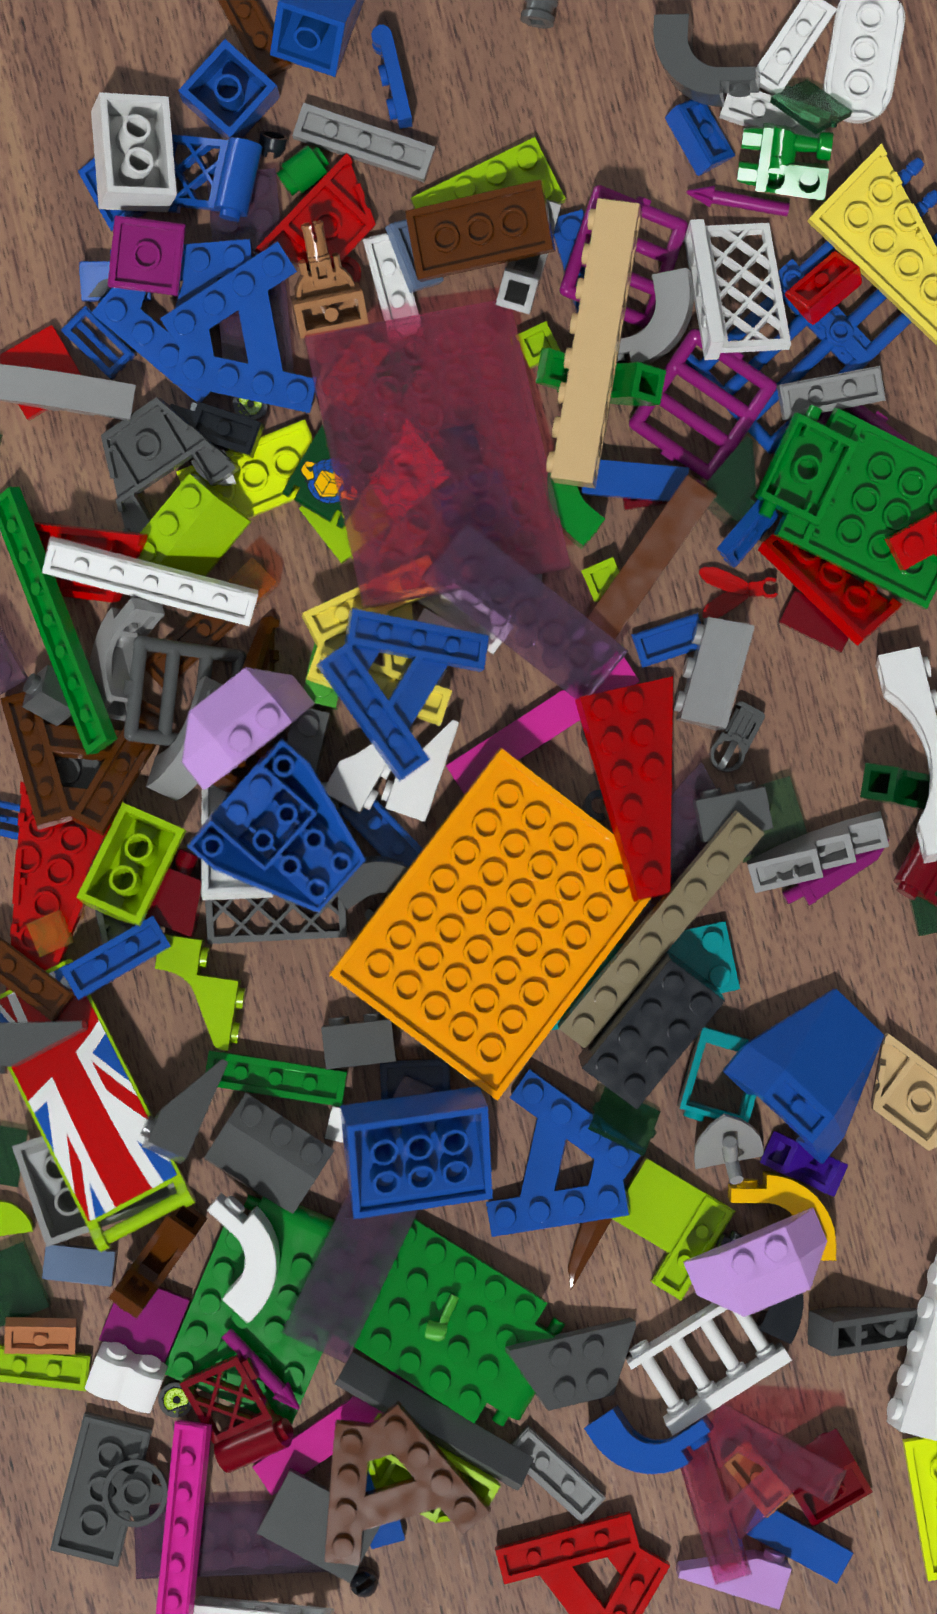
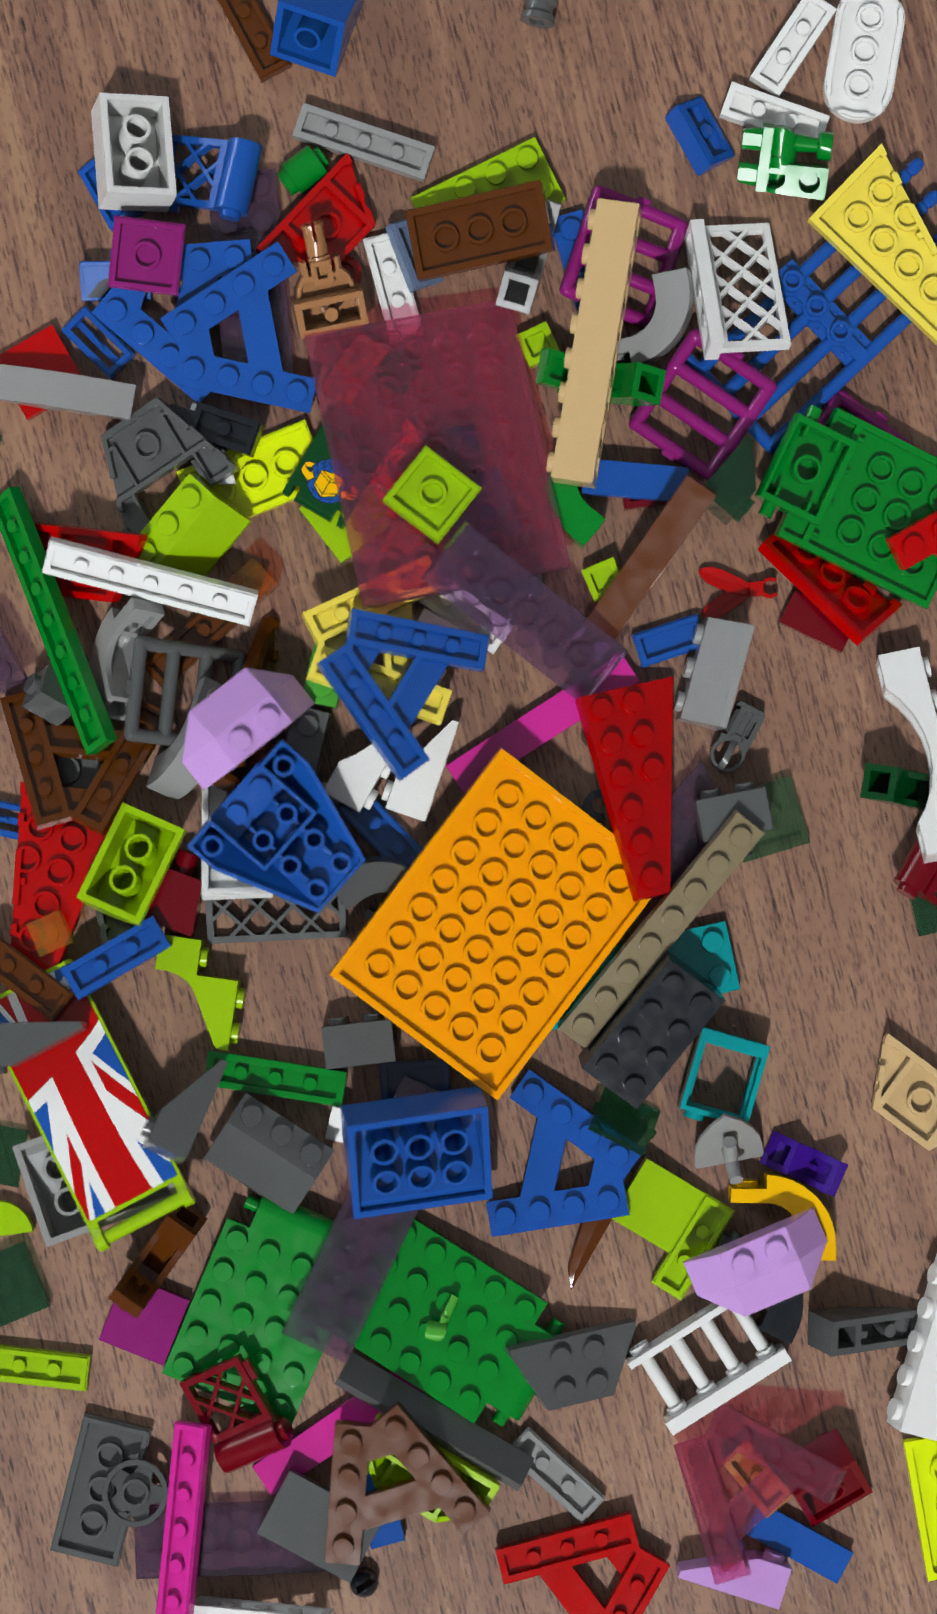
(40, 1335): nougat plate -> none
(79, 1264): sand blue tile -> none
(126, 1377): white brick -> none
(173, 1400): tile -> none
(229, 92): blue brick -> none
(249, 408): tile -> none
(261, 1253): white arch -> none
(272, 142): black hinge -> none
(282, 1391): magenta piece -> none
(391, 75): blue plate -> none
(432, 494): none -> lime tile
(641, 1454): blue arch -> none
(689, 75): dark grey arch -> none
(709, 196): magenta piece -> none
(745, 535): blue tile -> none
(811, 106): clear green piece -> none
(811, 1069): blue wedge -> none
(821, 849): light grey slope -> none
(824, 287): red slope -> none
(832, 391): light grey tile -> none
(833, 877): magenta bar -> none

